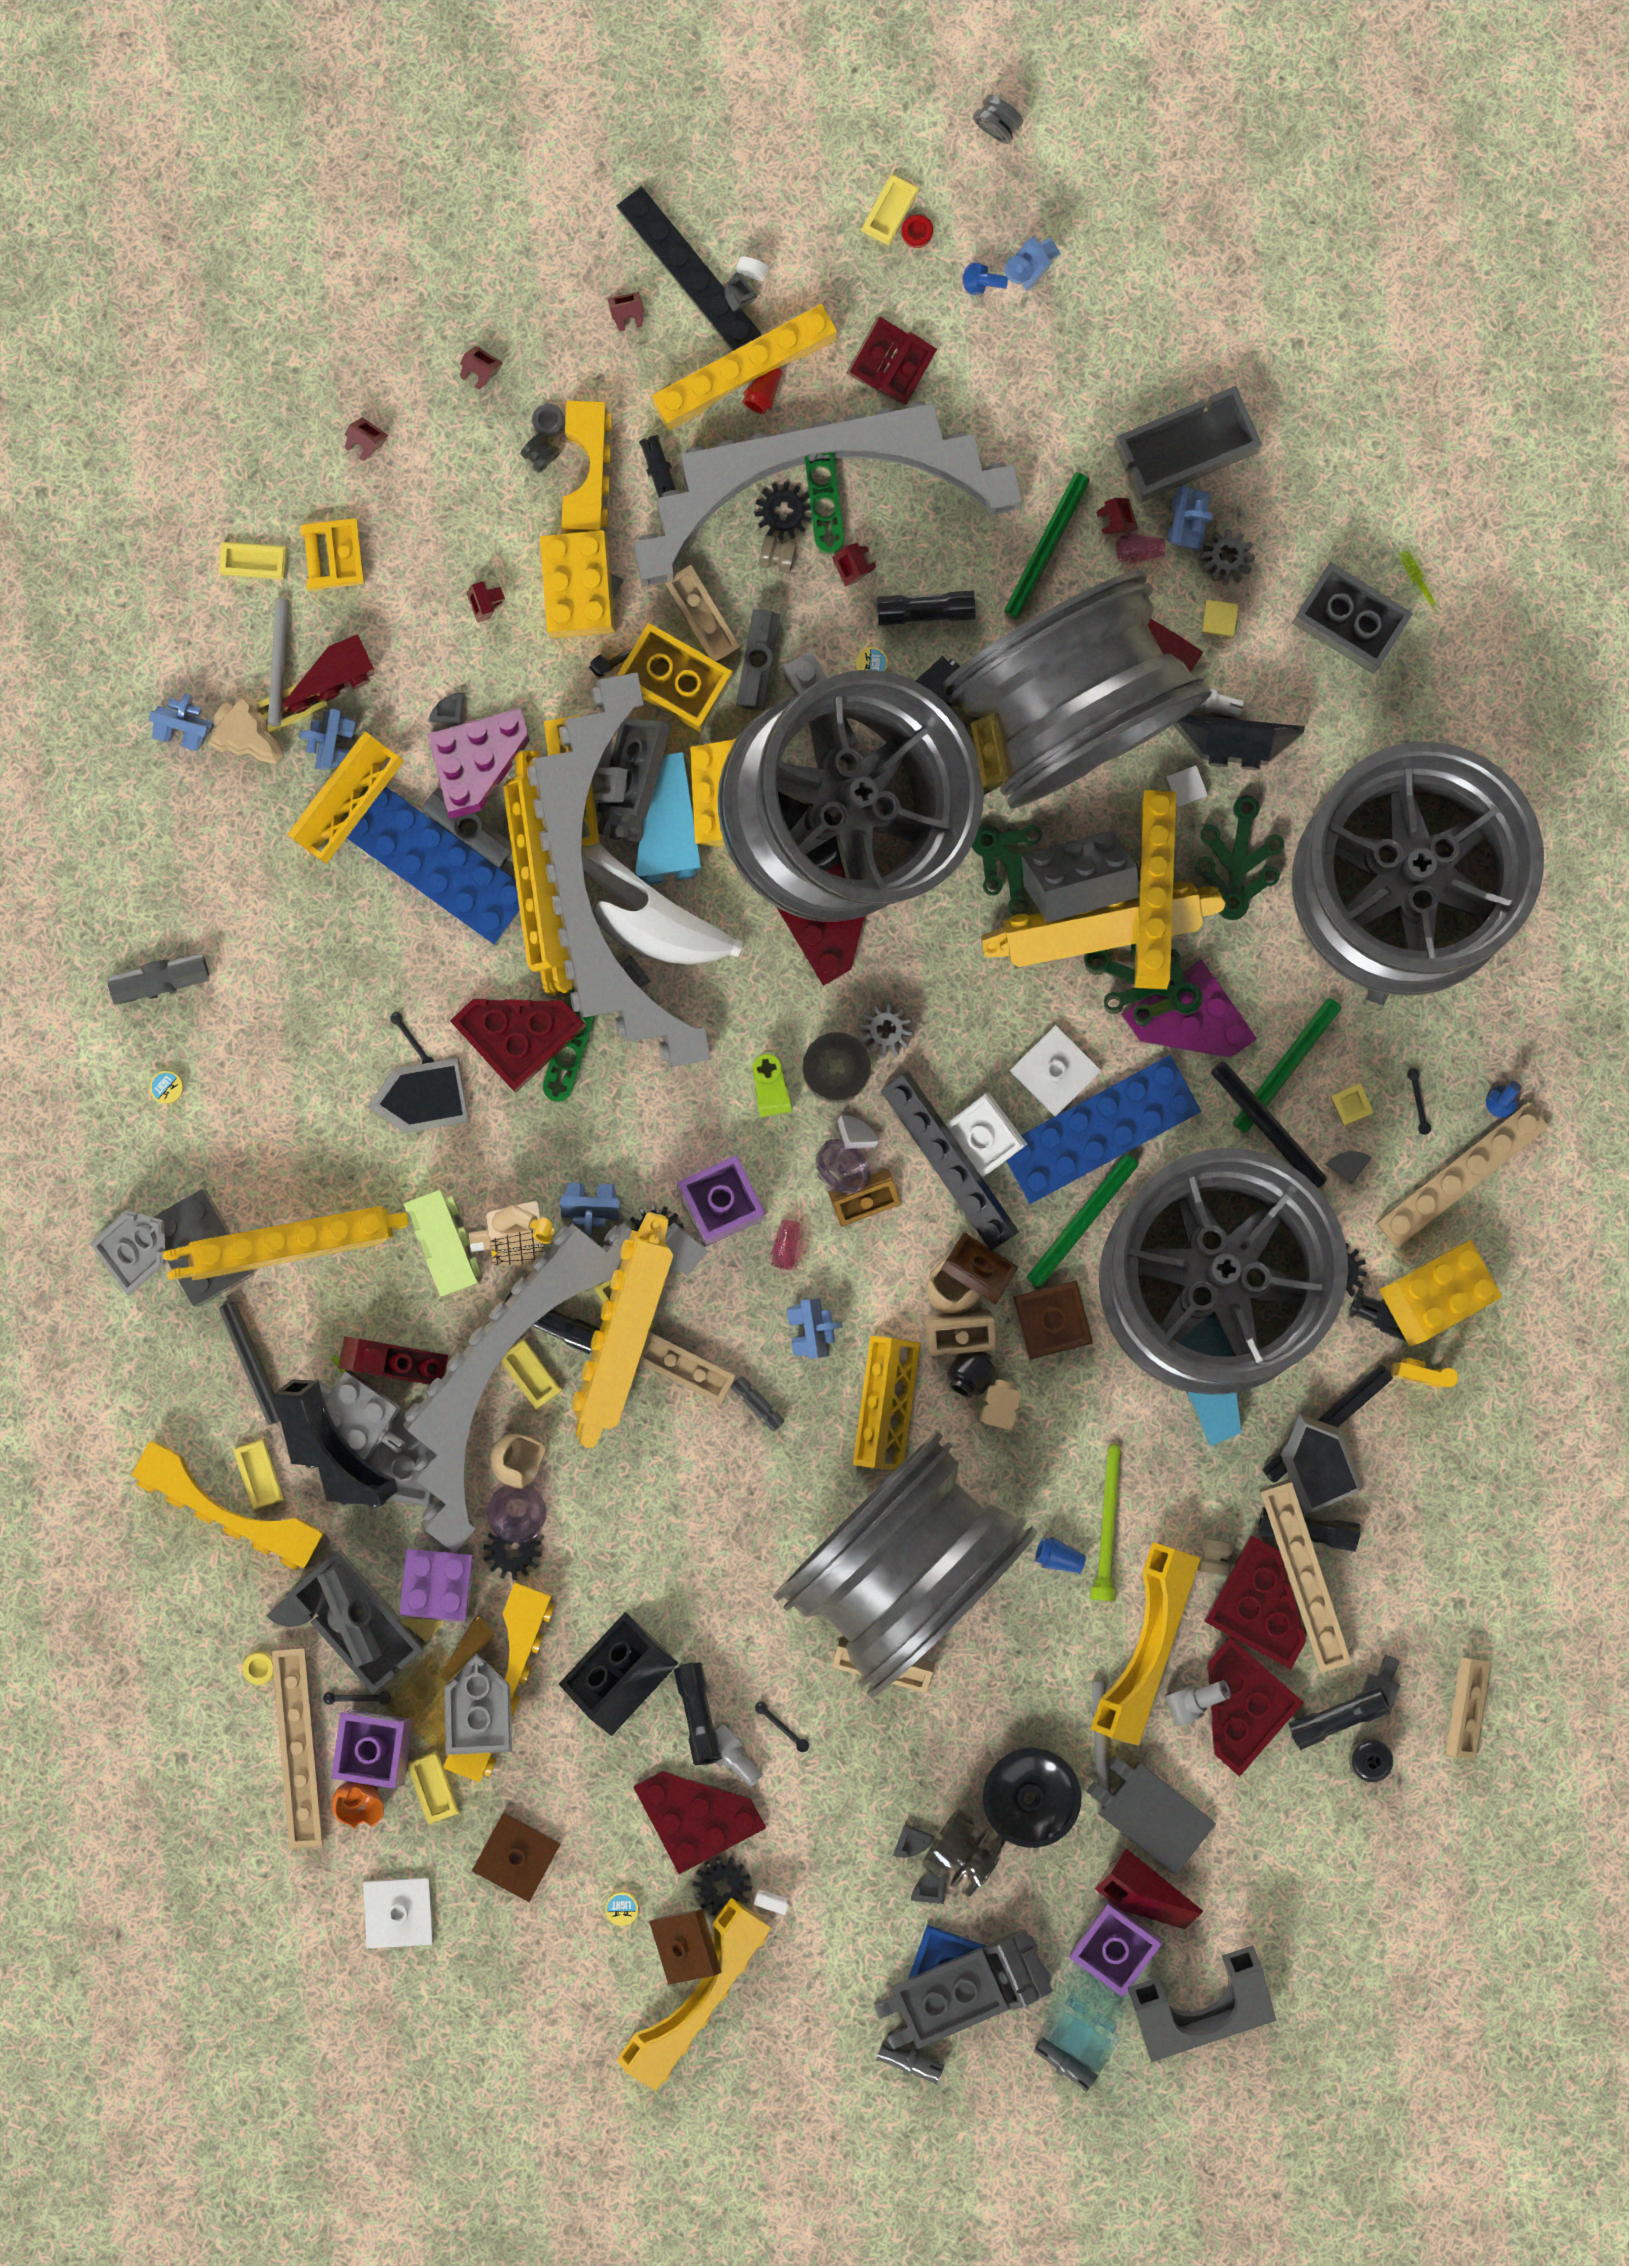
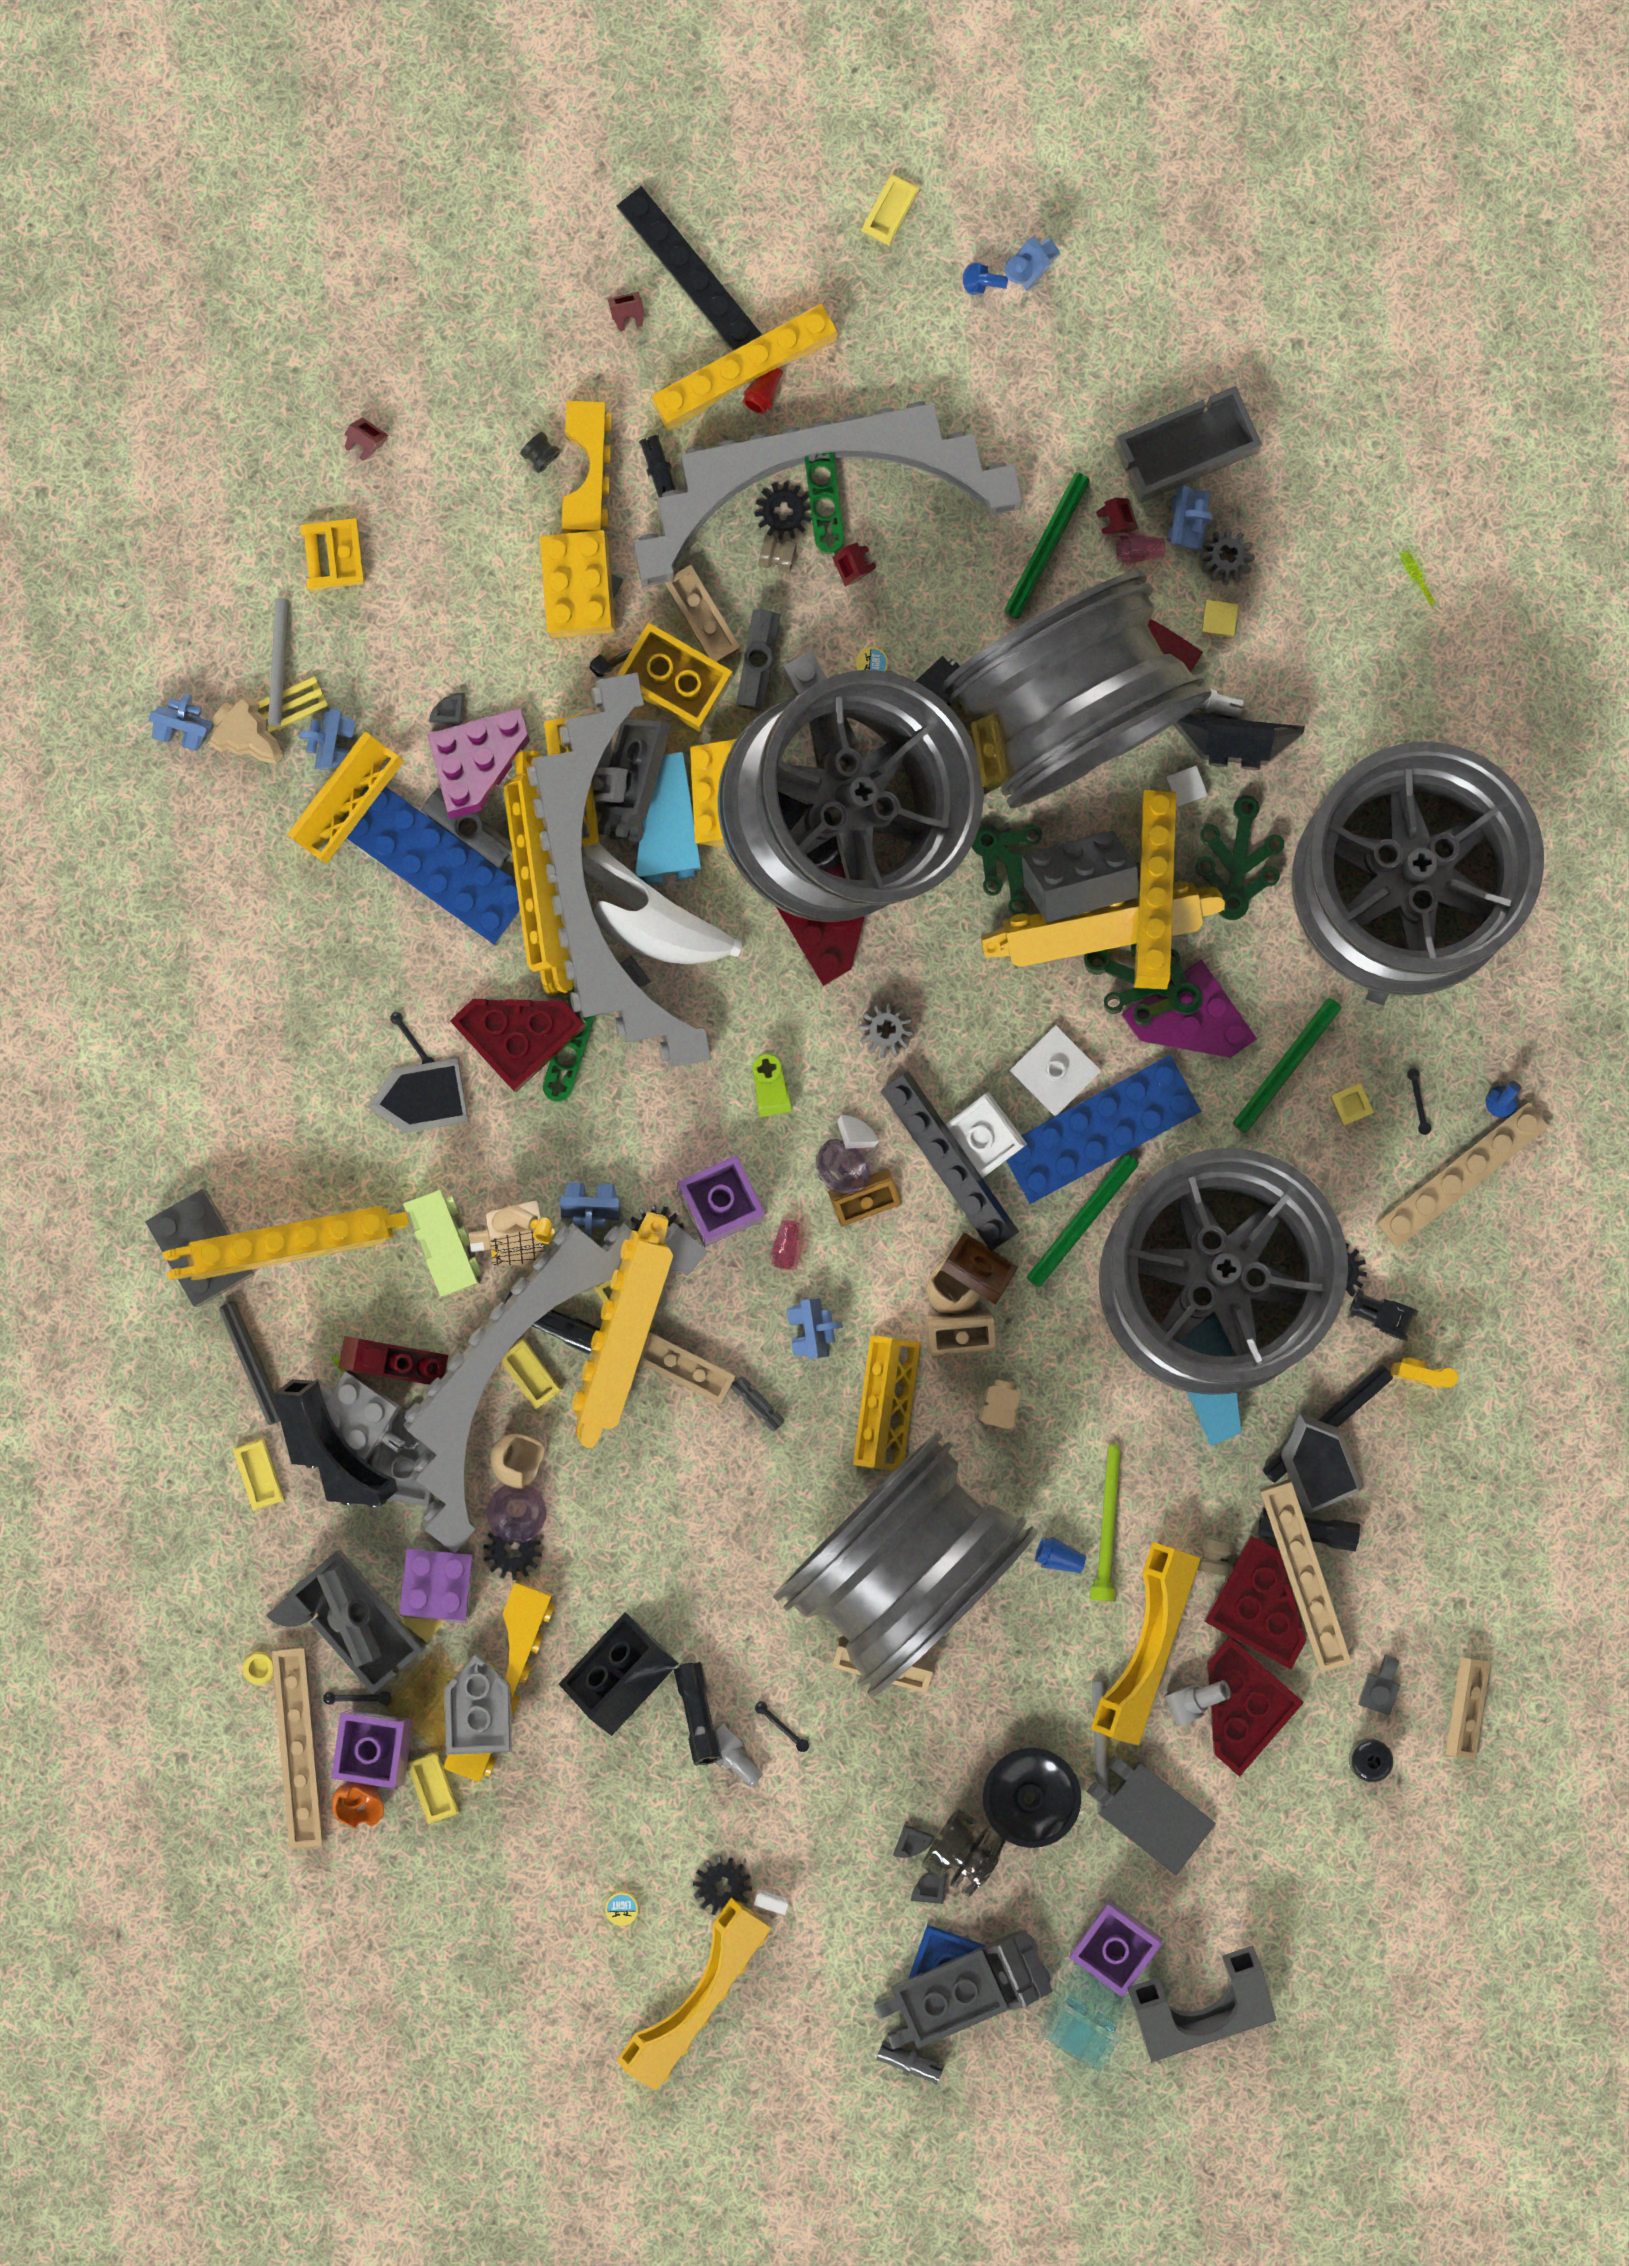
(132, 1248): light grey tile -> none
(158, 978): dark grey piece -> none
(166, 1087): tile -> none
(167, 1472): yellow arch -> none
(252, 560): light yellow tile -> none
(337, 668): dark red slope -> none
(398, 1912): white plate -> none
(473, 1641): pearl gold slope -> none
(480, 363): dark red tile -> none
(484, 600): dark red tile -> none
(516, 1857): reddish brown plate -> none
(548, 419): flat silver tile -> none
(685, 1946): reddish brown plate -> none
(696, 1818): dark red plate -> none
(738, 293): dark grey tile -> none
(752, 268): white tile -> none
(837, 1087): clear smoke wheel -> none
(903, 369): dark red slope -> none
(917, 231): red tile -> none
(948, 606): black axle -> none
(971, 1373): black head -> none
(998, 119): dark grey wheel -> none
(1053, 1320): reddish brown plate -> none
(1066, 2064): dark grey pin -> none
(1142, 1891): dark red slope -> none
(1267, 1123): black axle -> none
(1317, 1726): black axle -> none
(1349, 1164): dark grey tile -> none
(1352, 618): dark grey brick -> none
(1440, 1293): yellow brick -> none

